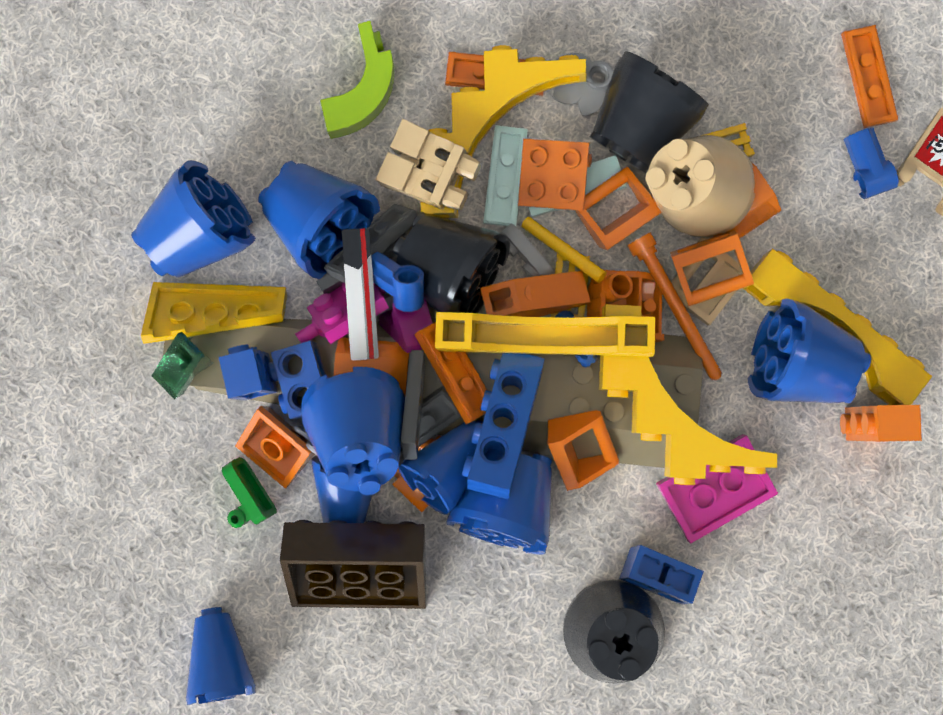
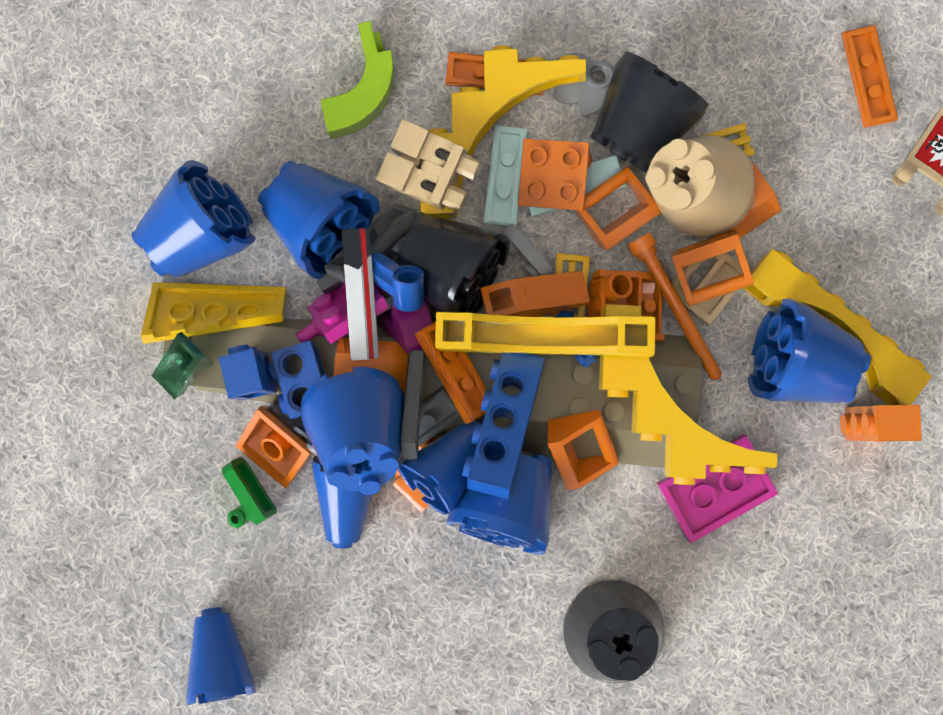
(354, 564): dark brown slope -> none
(564, 249): yellow bar -> none
(661, 574): blue brick -> none
(871, 169): blue piece -> none

